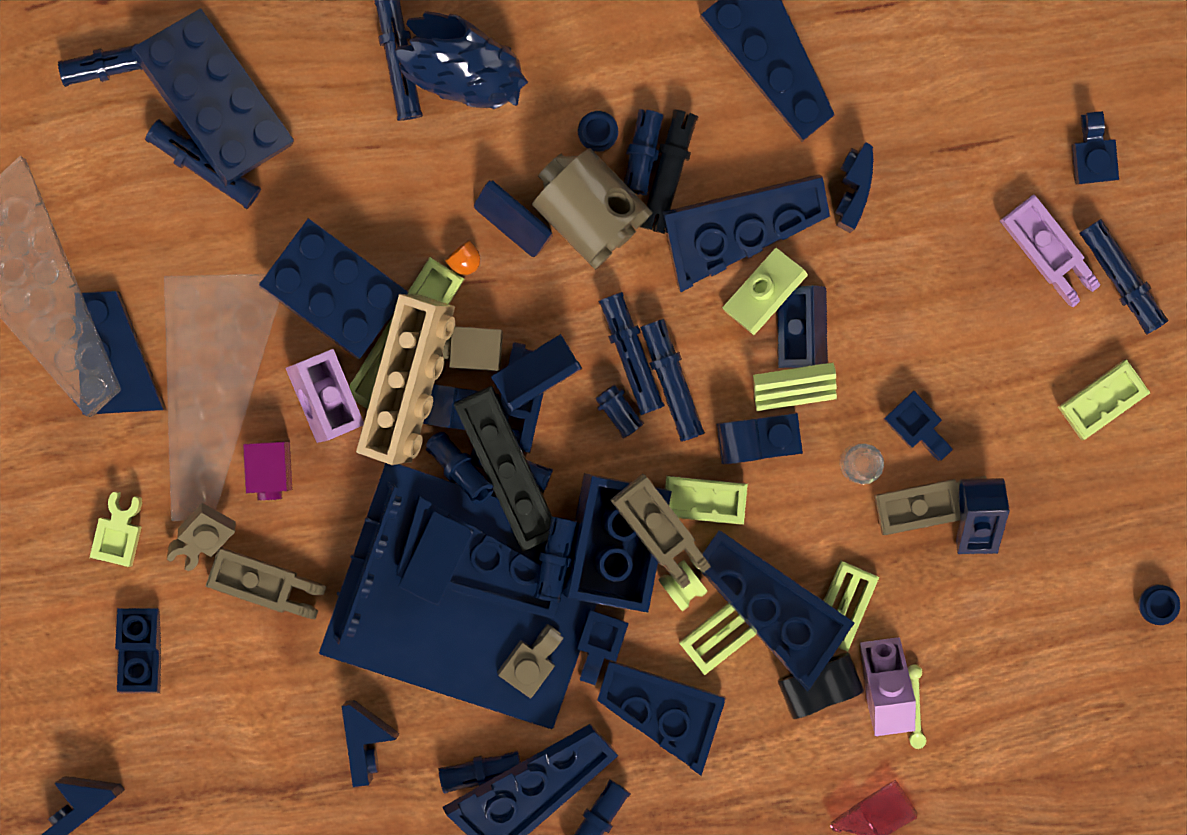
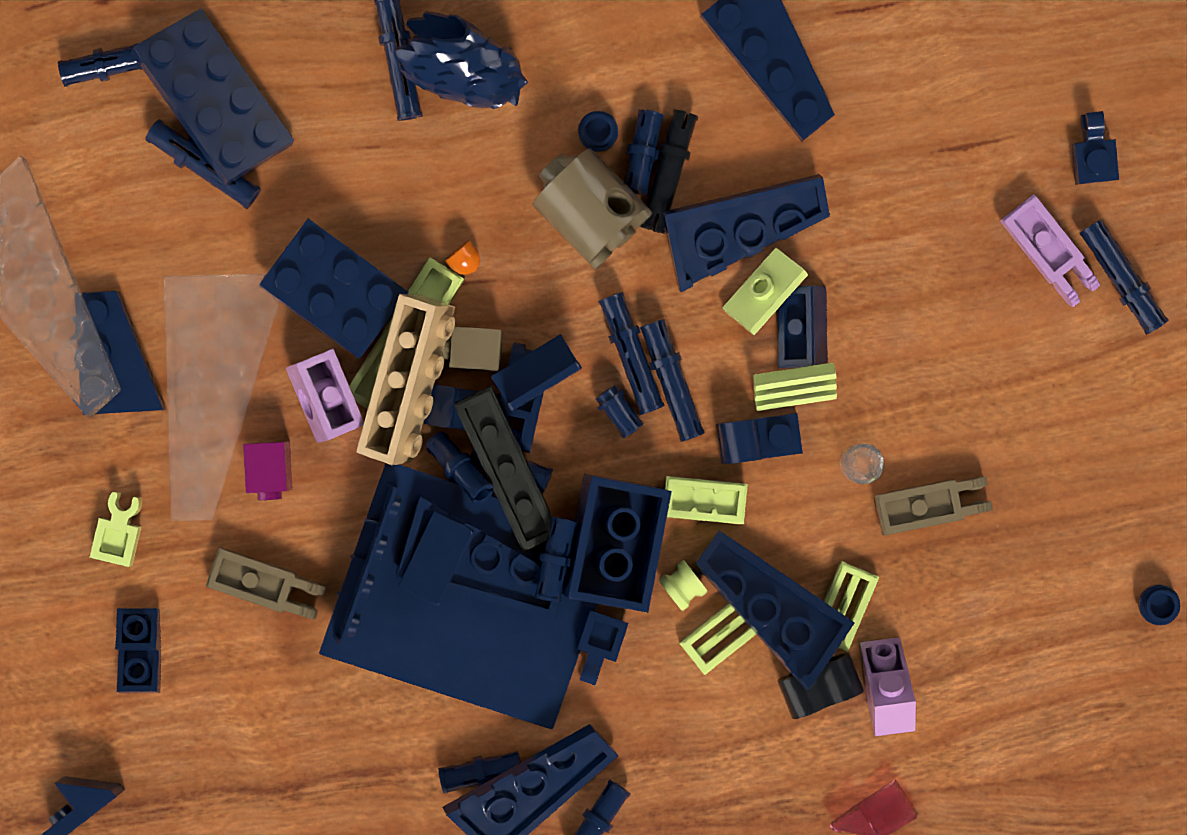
(201, 532): dark tan plate -> none
(361, 730): dark blue slope -> none
(512, 219): dark blue slope -> none
(529, 665): dark tan plate -> none
(658, 527): dark tan hinge -> none
(665, 710): dark blue wing -> none
(858, 176): dark blue slope -> none
(915, 423): dark blue plate -> none
(917, 738): yellowish green hinge -> none
(983, 515): dark blue plate -> none
(1104, 399): yellowish green plate -> none

